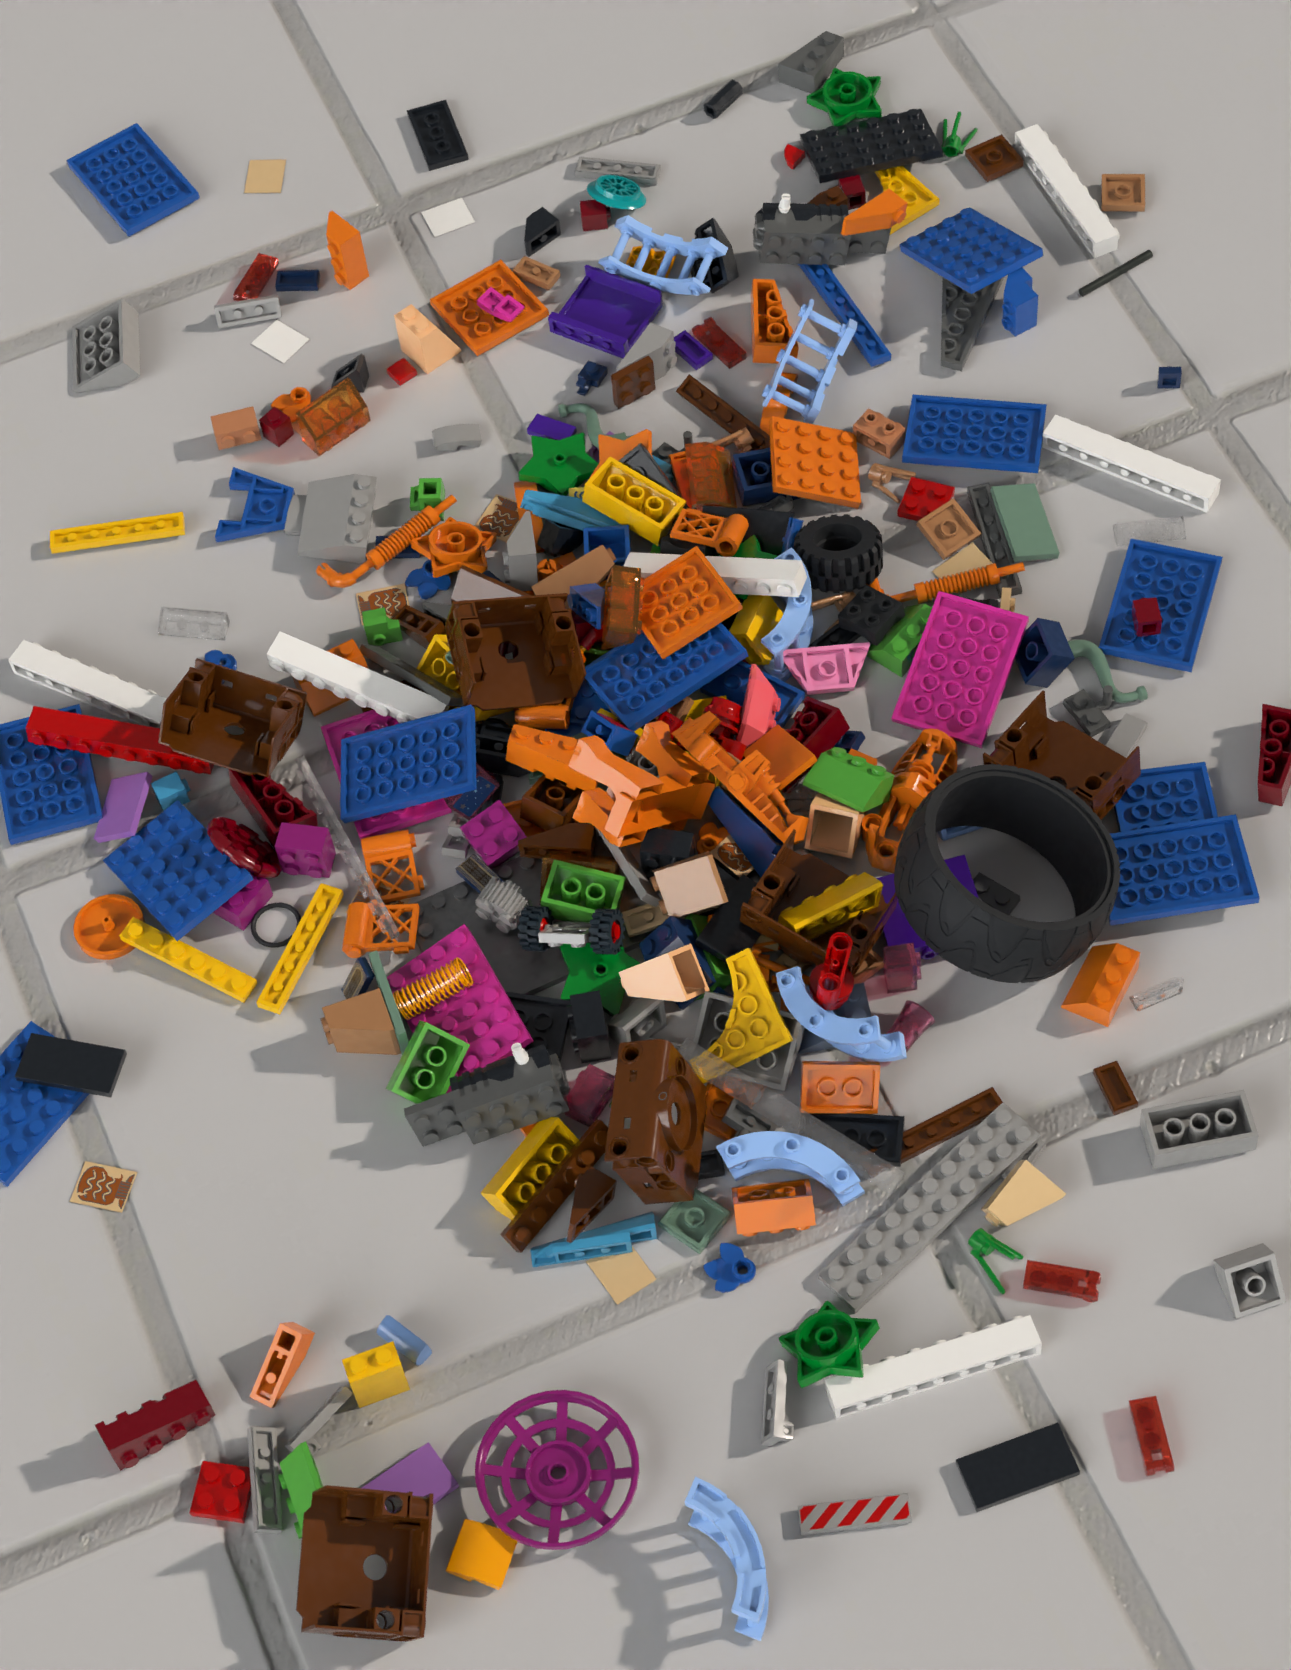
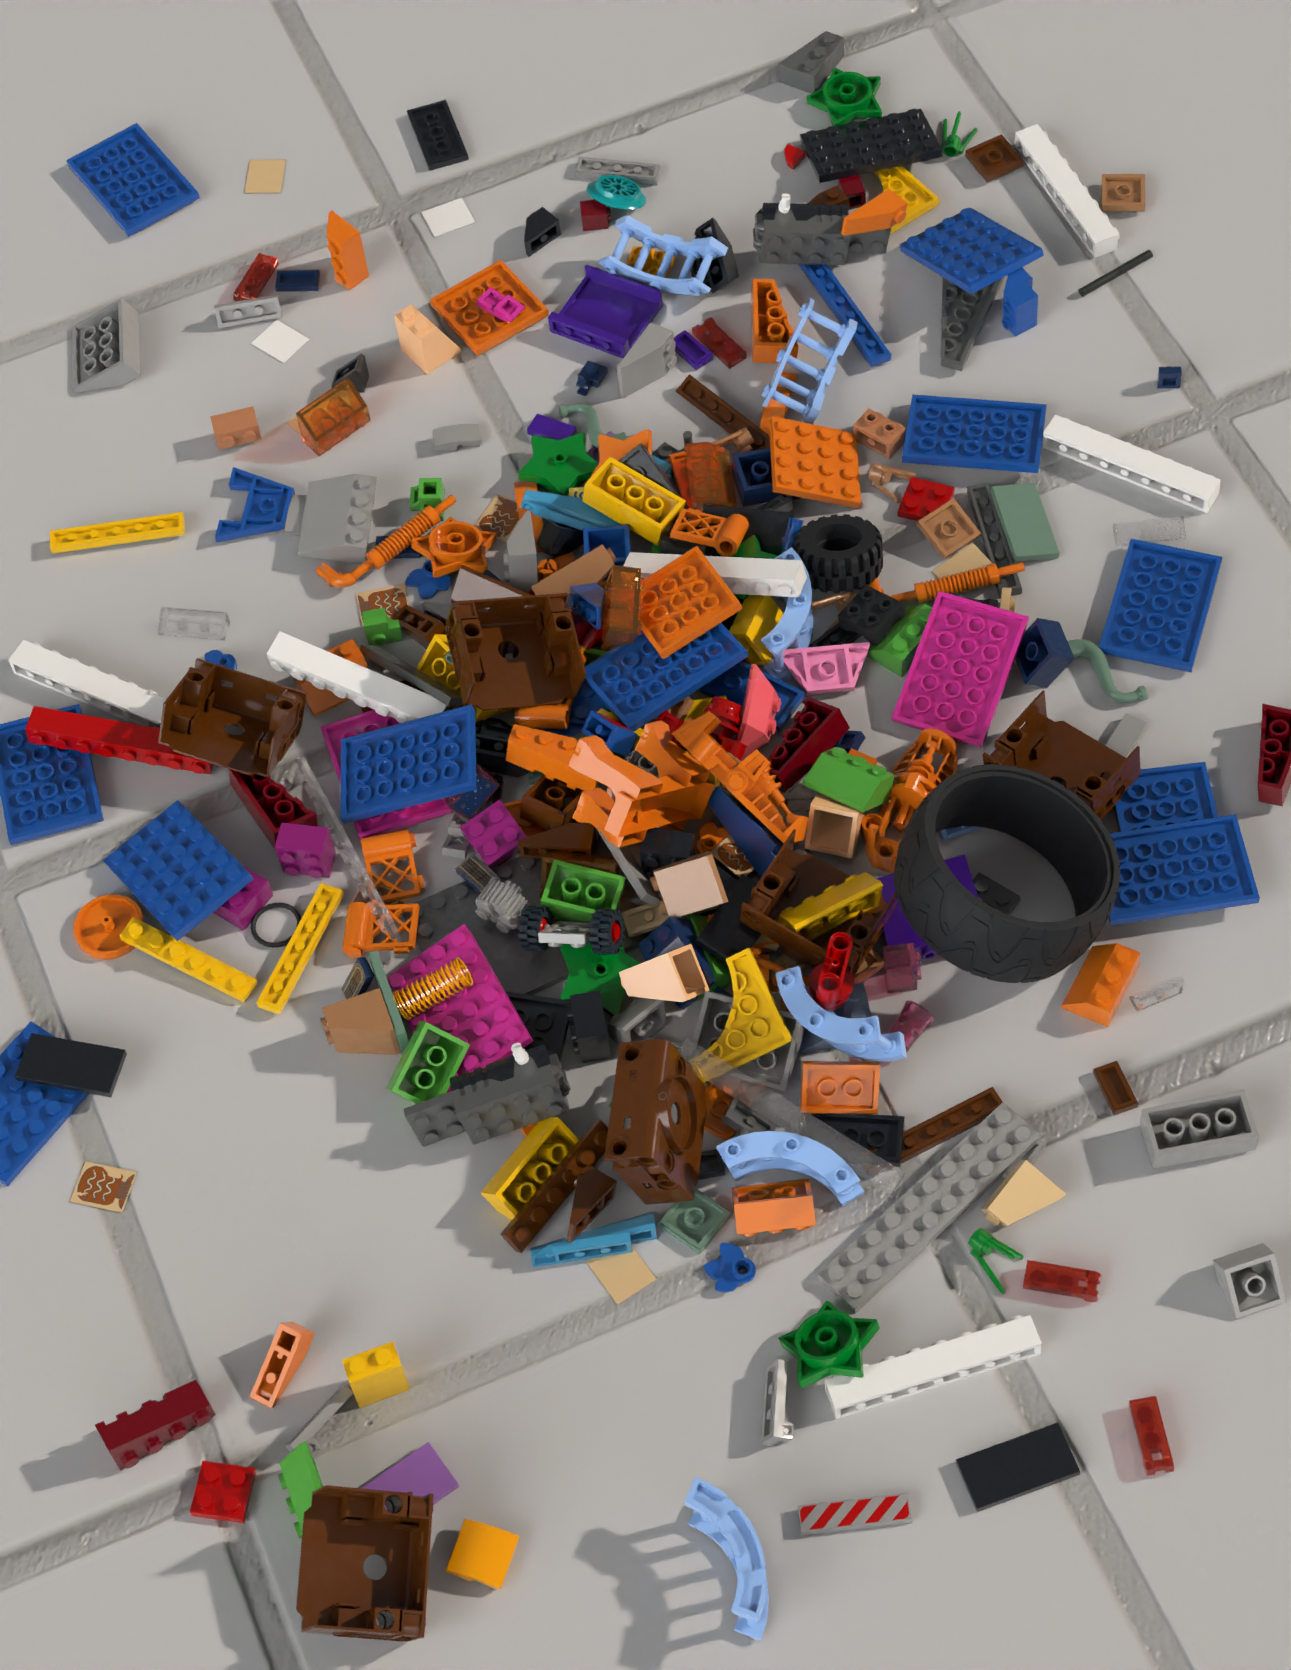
(123, 807): medium lavender tile -> none
(171, 789): dark azure brick -> none
(244, 847): dark red plate -> none
(264, 1480): light grey tile -> none
(276, 426): dark red brick -> none
(292, 402): orange plate -> none
(401, 371): red tile -> none
(404, 1340): medium blue brick -> none
(536, 273): medium nougat plate -> none
(555, 1455): magenta dish -> none
(590, 1095): clear pink brick -> none
(633, 382): reddish brown plate -> none
(723, 99): black axle -> none
(785, 753): orange tile -> none
(1088, 713): dark grey plate -> none
(1146, 617): dark red brick -> none

